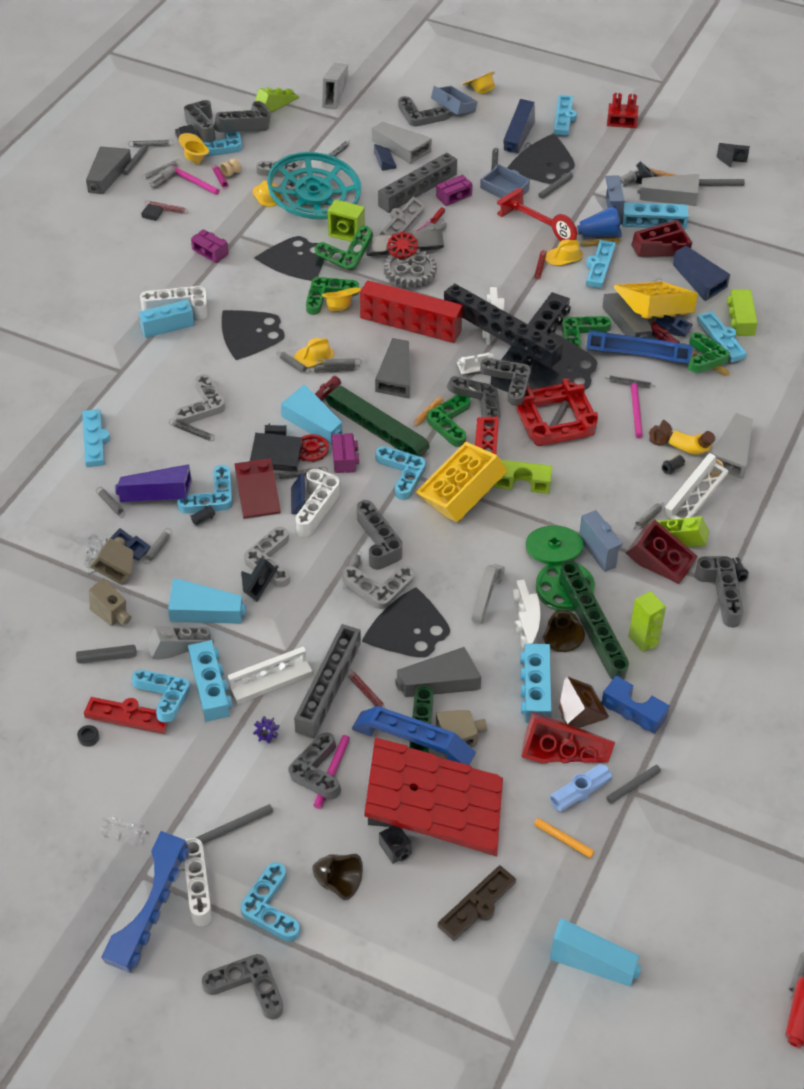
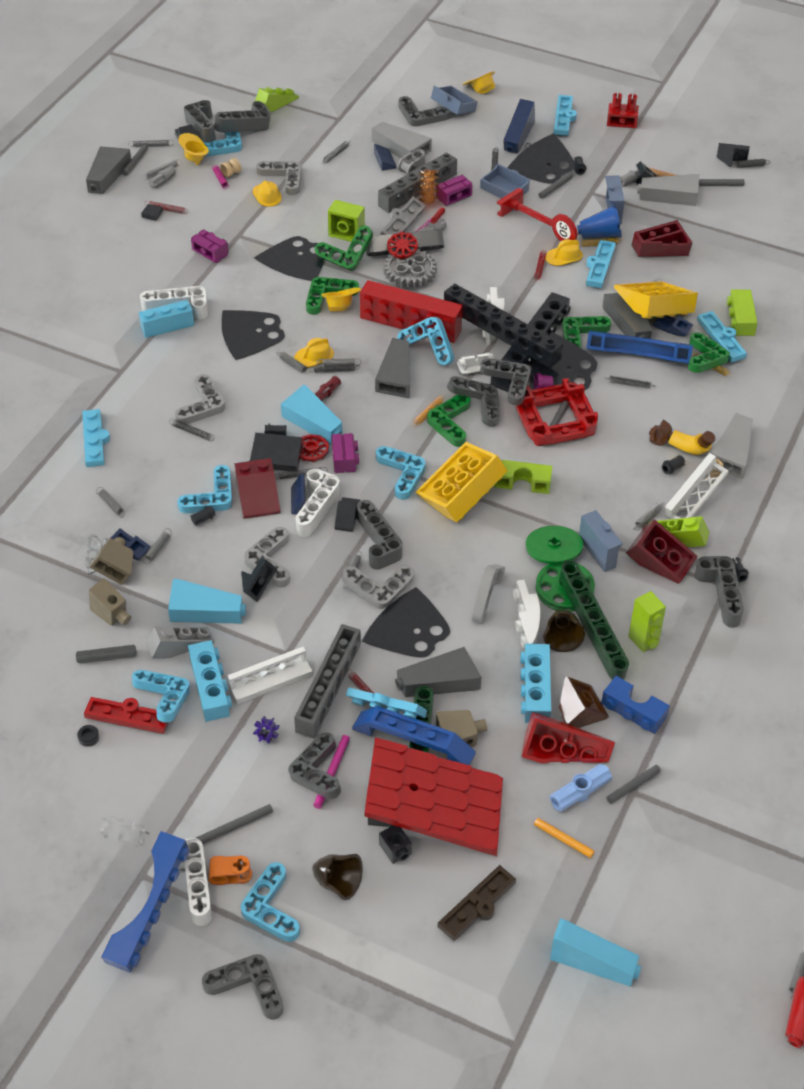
(155, 485): dark purple slope -> none
(214, 190): dark pink bar -> none
(228, 870): none -> orange piece
(306, 185): teal dish -> none
(334, 84): light grey slope -> none
(346, 514): none -> black slope
(377, 421): dark green beam -> none
(409, 709): none -> medium azure hinge
(412, 161): none -> light grey piece
(428, 186): none -> clear orange piece
(432, 333): none -> medium azure beam
(482, 432): red fence -> none
(542, 381): none -> magenta piece
(580, 167): none -> black pin
(636, 410): dark pink bar -> none
(652, 214): medium azure brick -> none
(662, 334): dark red pin -> none
(700, 273): dark blue slope -> none
(749, 163): none -> dark grey piece

